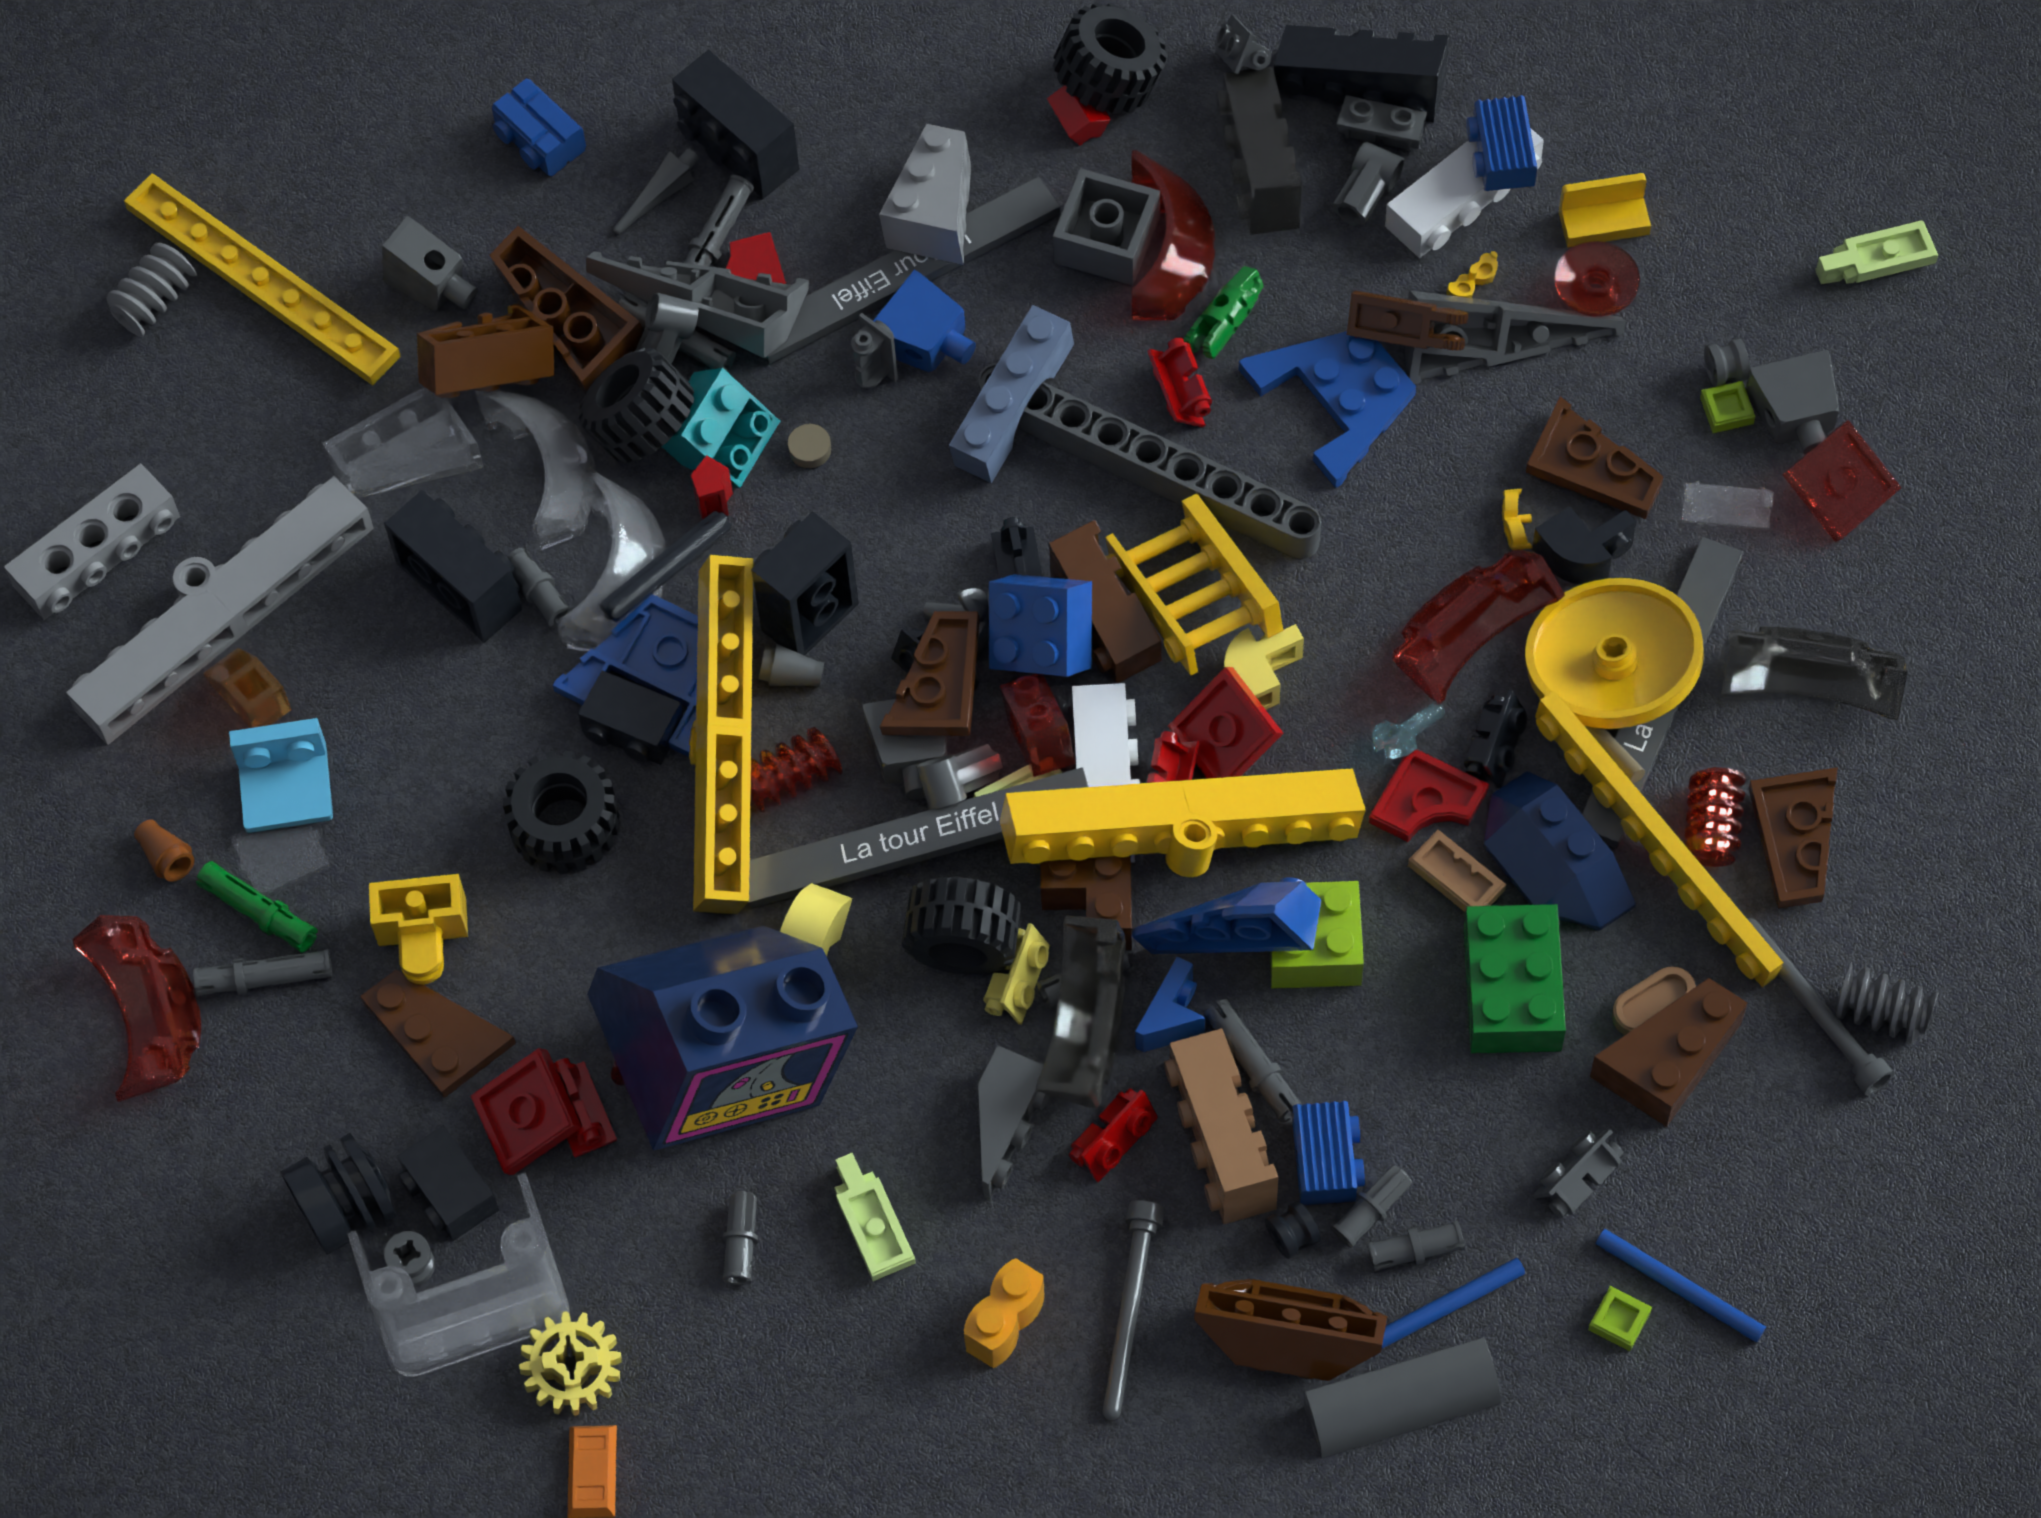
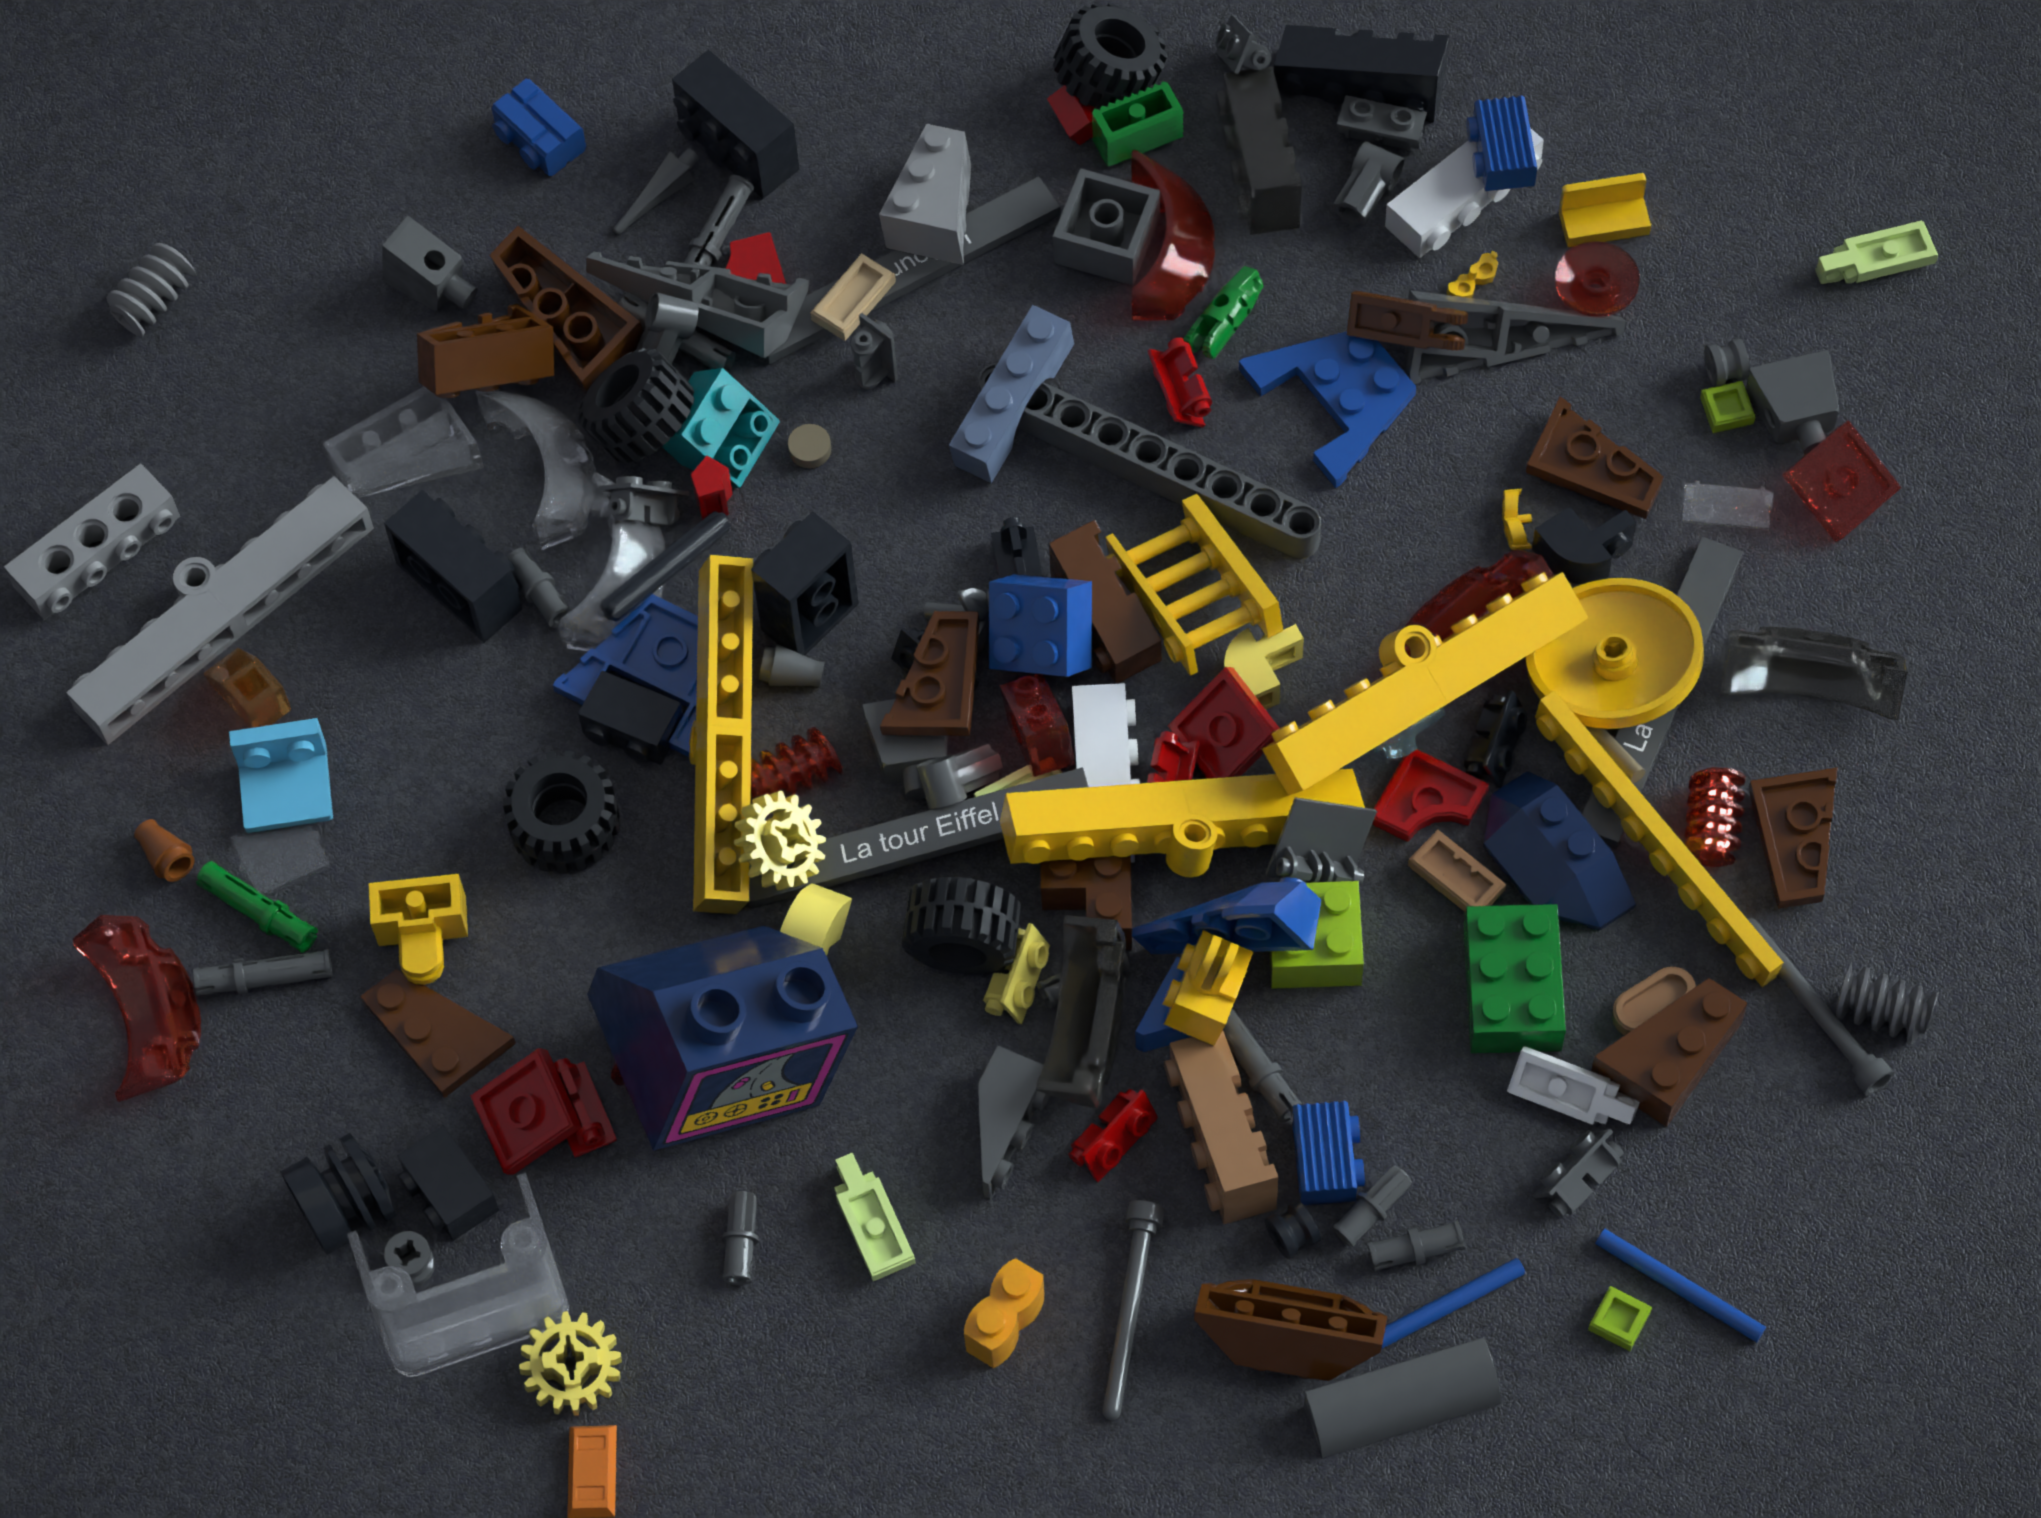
(262, 279): yellow plate -> none
(646, 503): none -> dark grey hinge
(779, 841): none -> light yellow gear
(851, 295): none -> tan tile
(926, 325): blue torso -> none
(1137, 123): none -> green brick
(1207, 988): none -> yellow brick
(1321, 842): none -> dark grey hinge
(1423, 682): none -> yellow hinge
(1569, 1089): none -> white hinge

